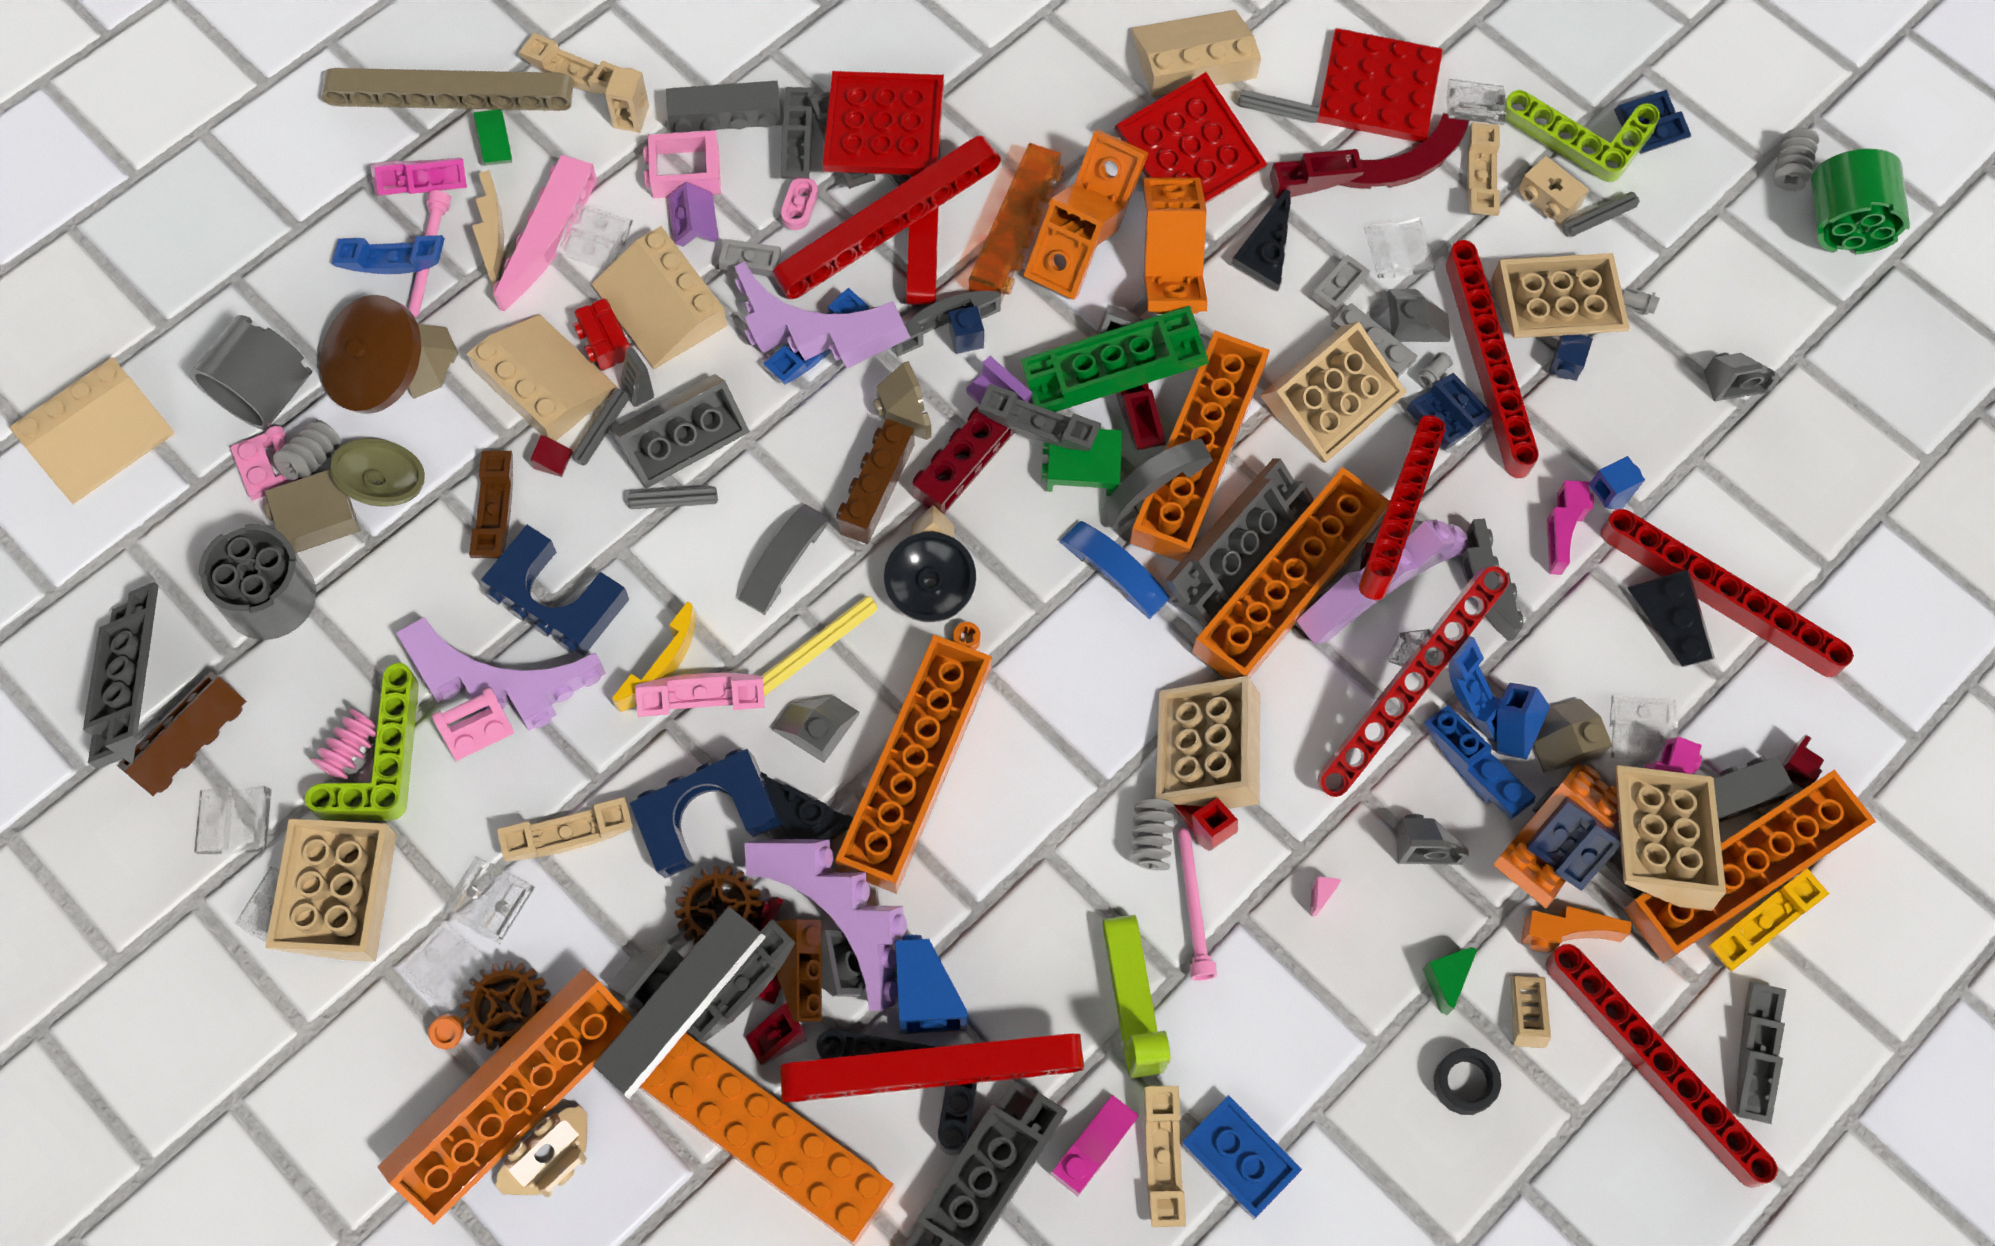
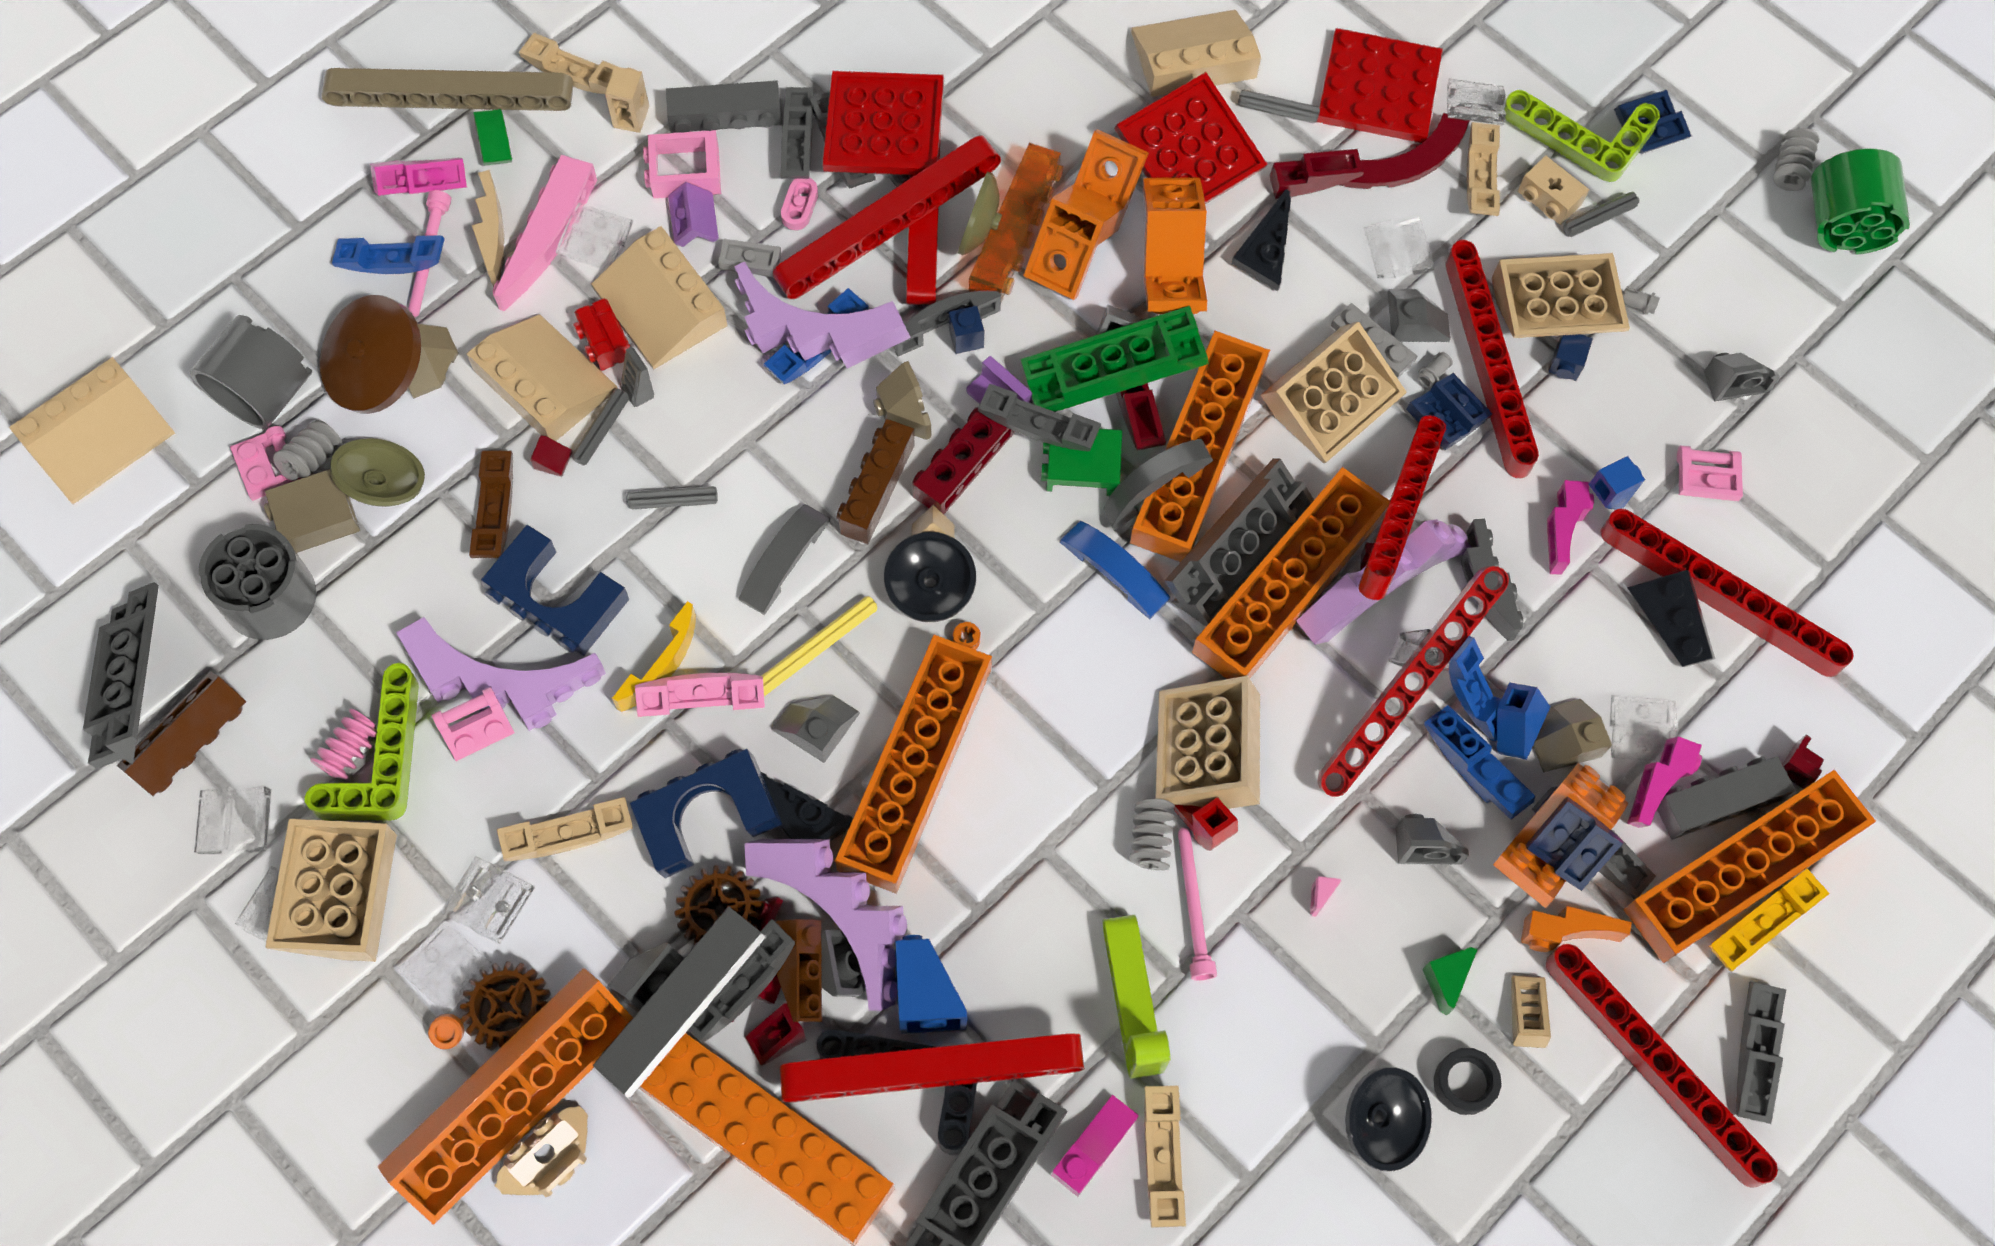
(681, 430): dark grey slope -> none
(983, 216): none -> olive dish
(1241, 1157): blue plate -> none
(1340, 284): light grey plate -> none
(1400, 1122): none -> black dish
(1670, 836): tan slope -> none
(1710, 480): none -> bright pink plate

